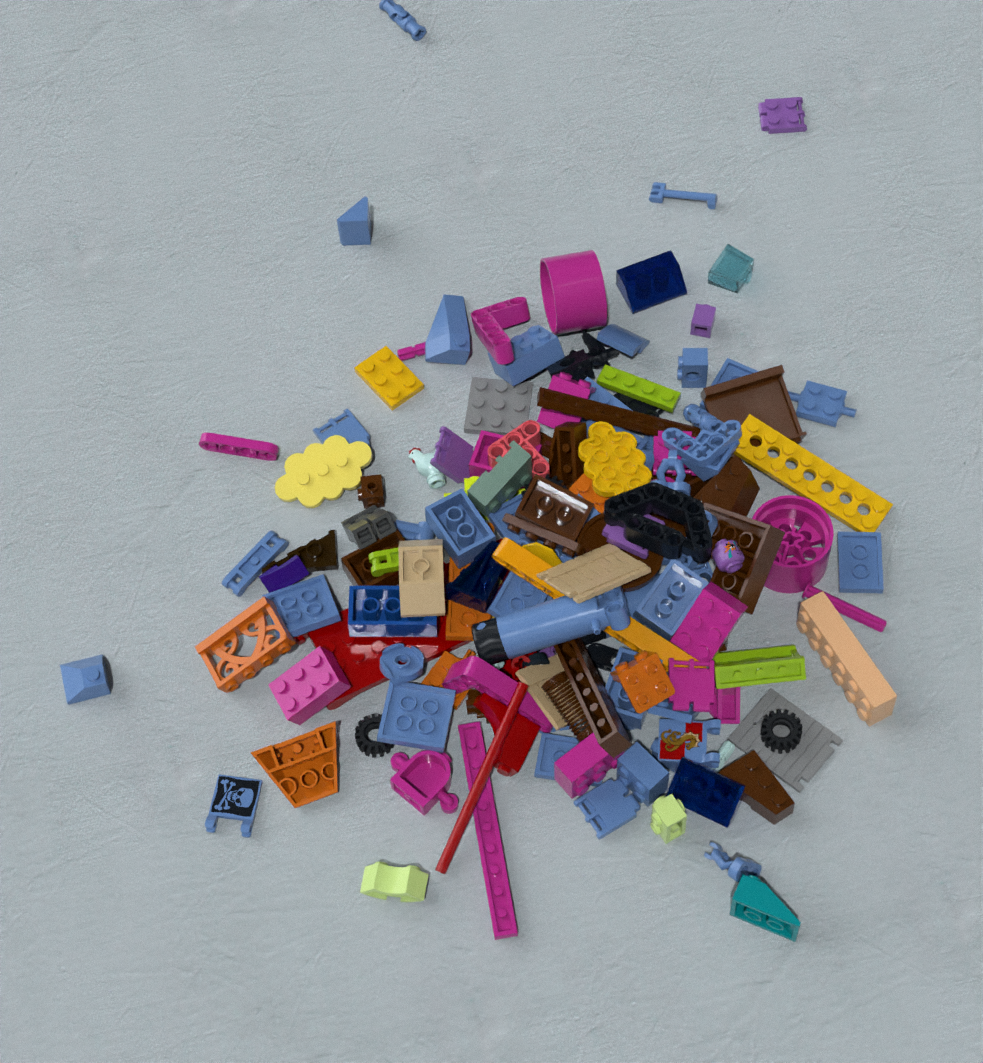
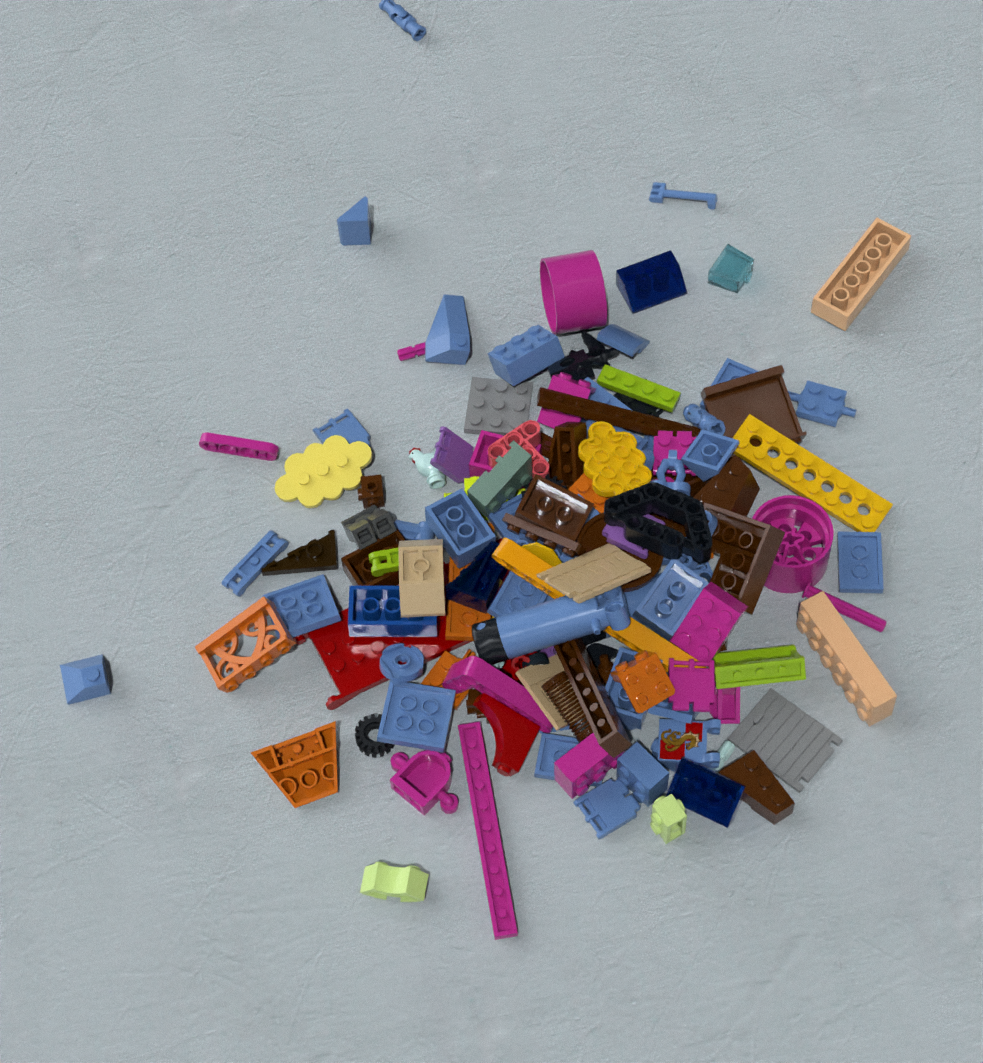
(236, 800): flag -> none
(284, 575): dark purple slope -> none
(309, 685): dark pink brick -> none
(389, 378): yellow plate -> none
(481, 778): red piece -> none
(491, 320): dark pink beam -> none
(604, 668): none -> reddish brown cylinder
(693, 367): medium blue brick -> none
(703, 320): medium lavender brick -> none
(705, 448): medium blue beam -> none
(728, 556): medium lavender head -> none
(736, 867): medium blue piece -> none
(761, 907): teal slope -> none
(781, 115): medium lavender plate -> none
(781, 719): black tyre -> none
(860, 274): none -> light nougat brick

